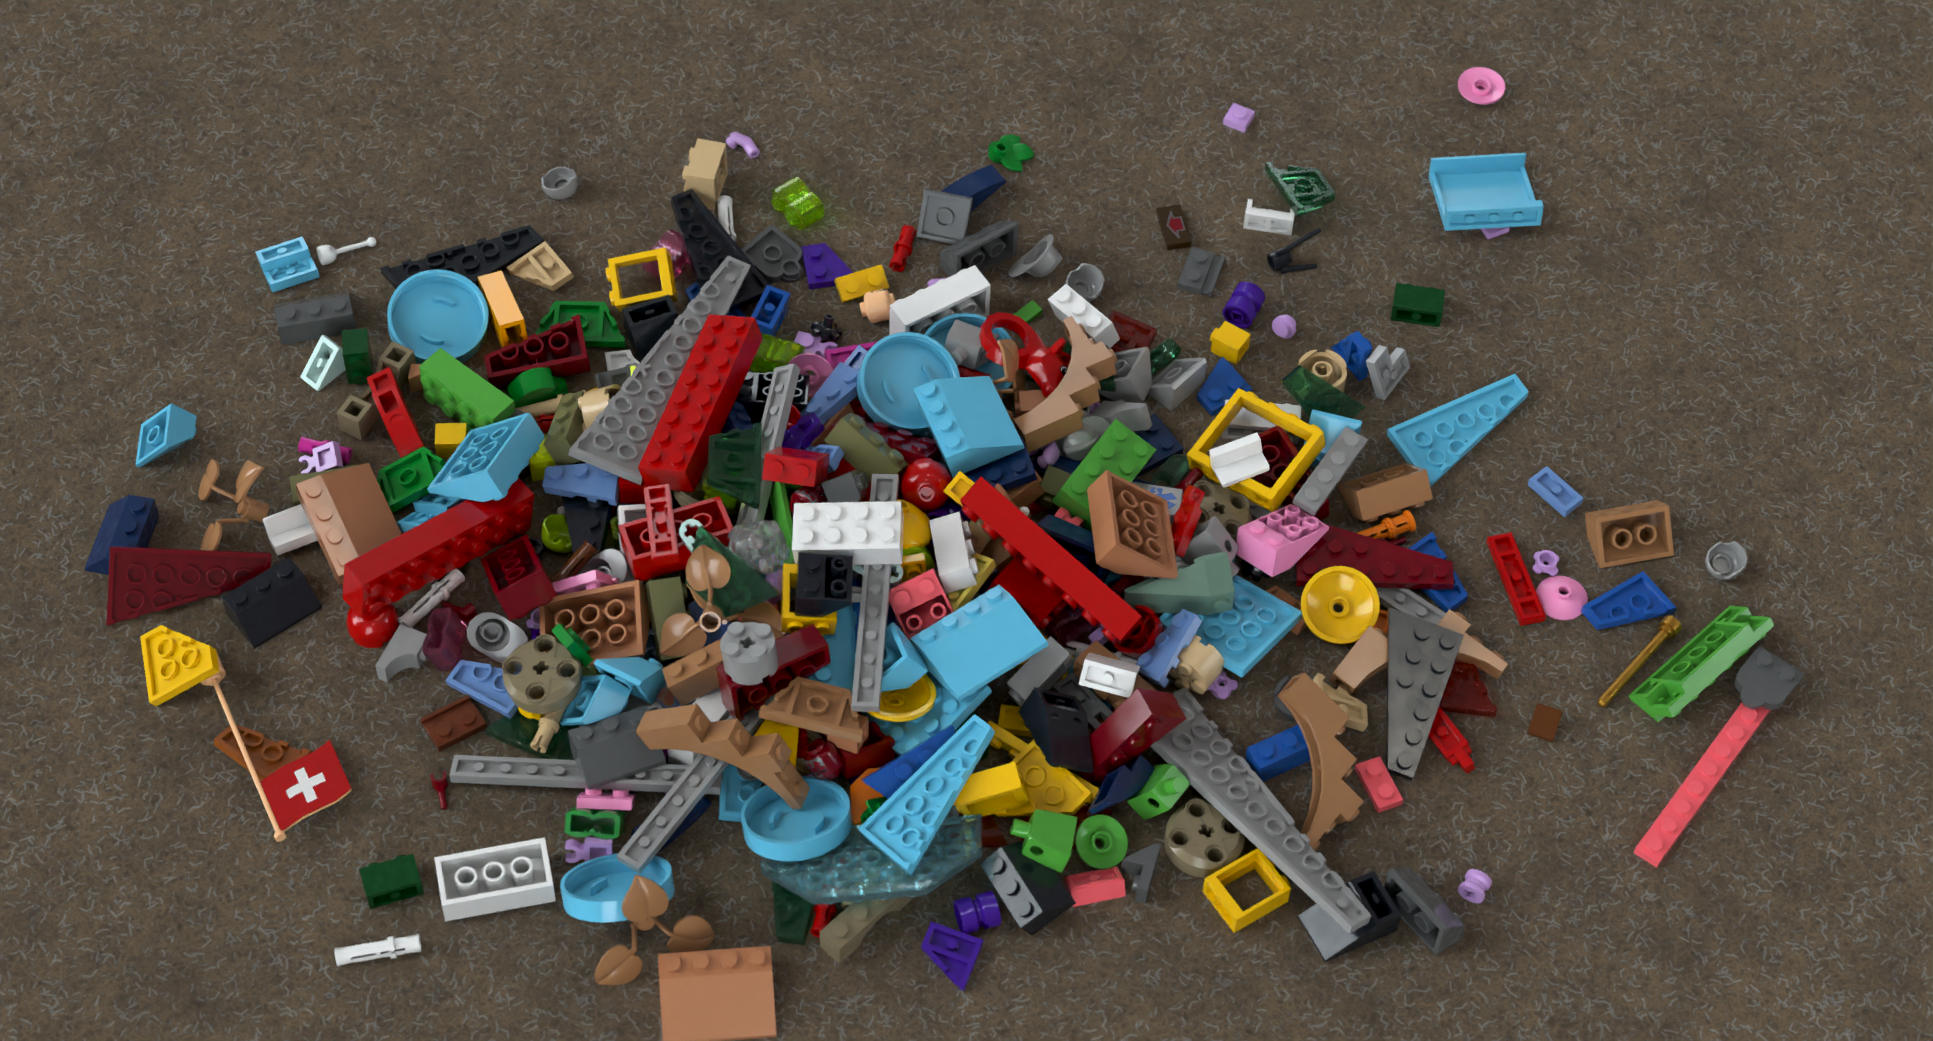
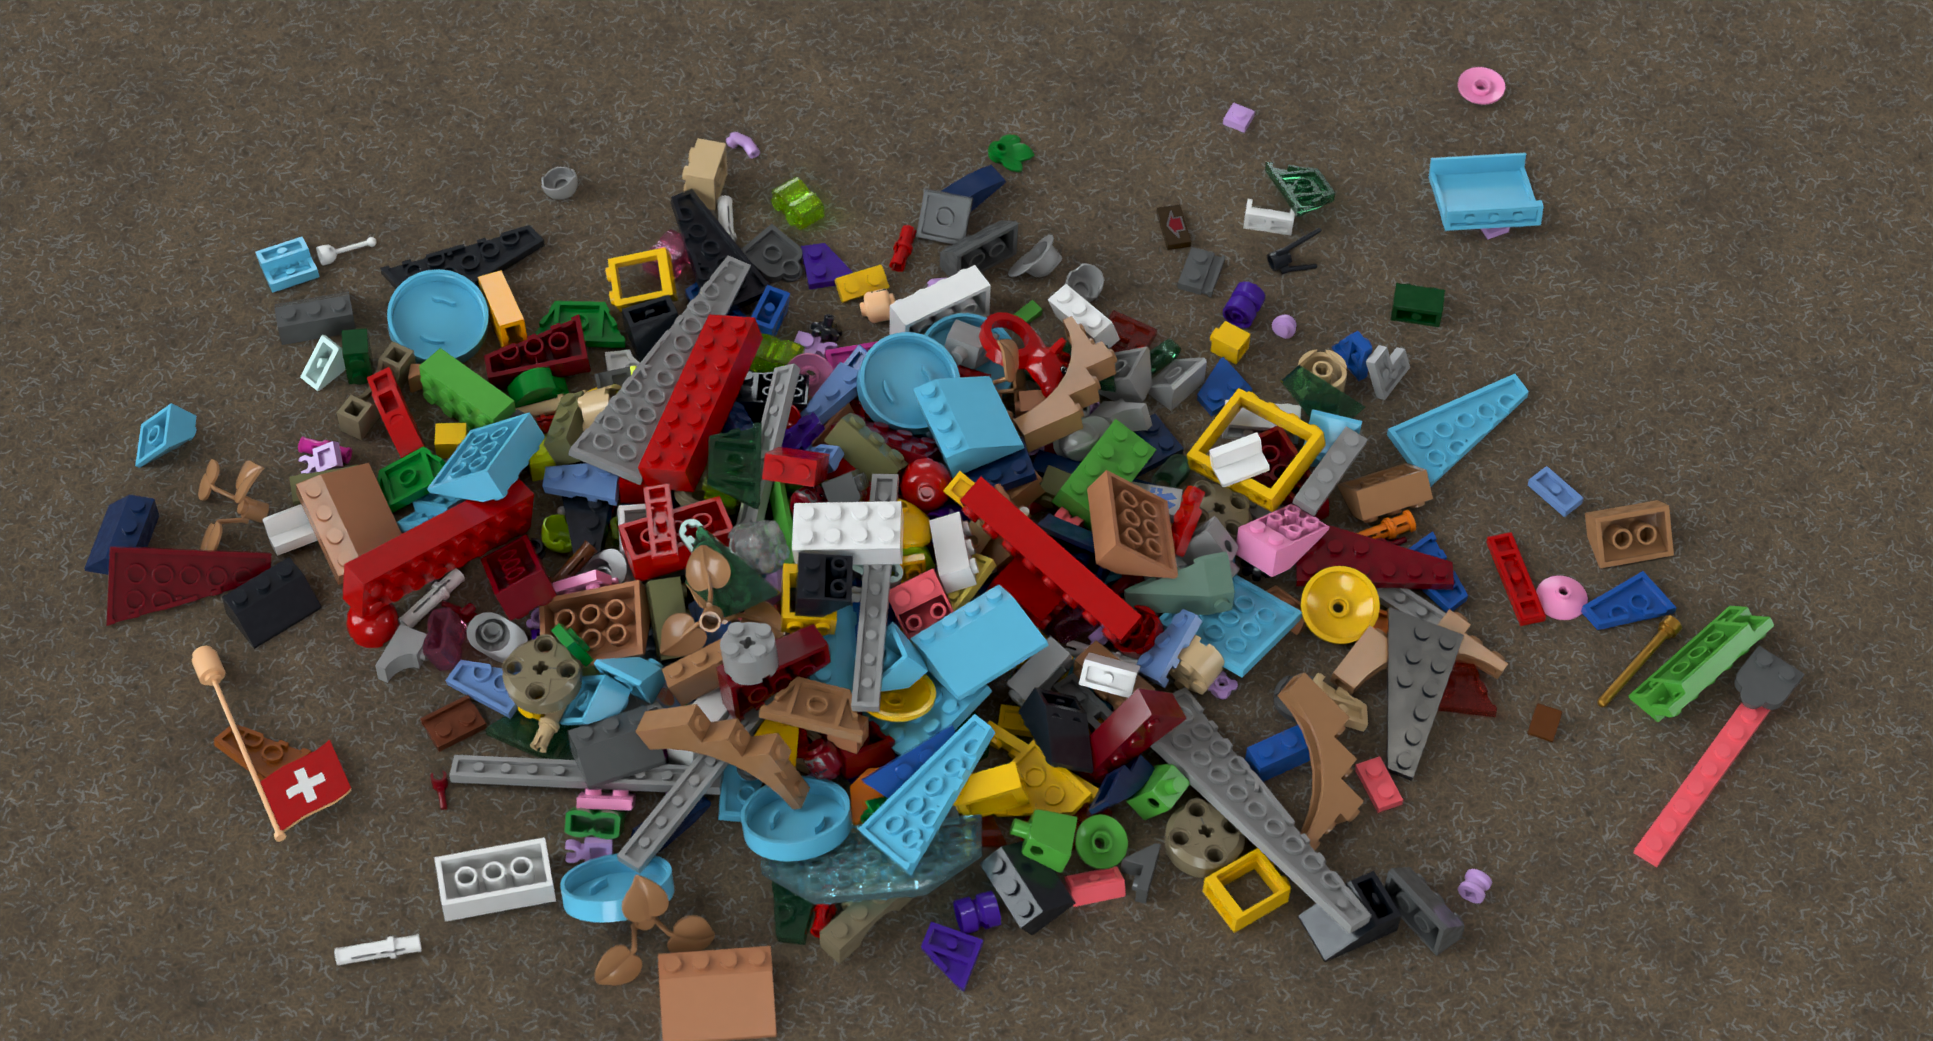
(174, 663): yellow plate -> none
(391, 881): dark green brick -> none
(541, 268): tan wing -> none
(1049, 455): lavender arm -> none
(1194, 476): dark red arm -> none
(1450, 742): red hinge -> none
(1548, 557): lavender plate -> none
(1726, 560): light grey hair -> none

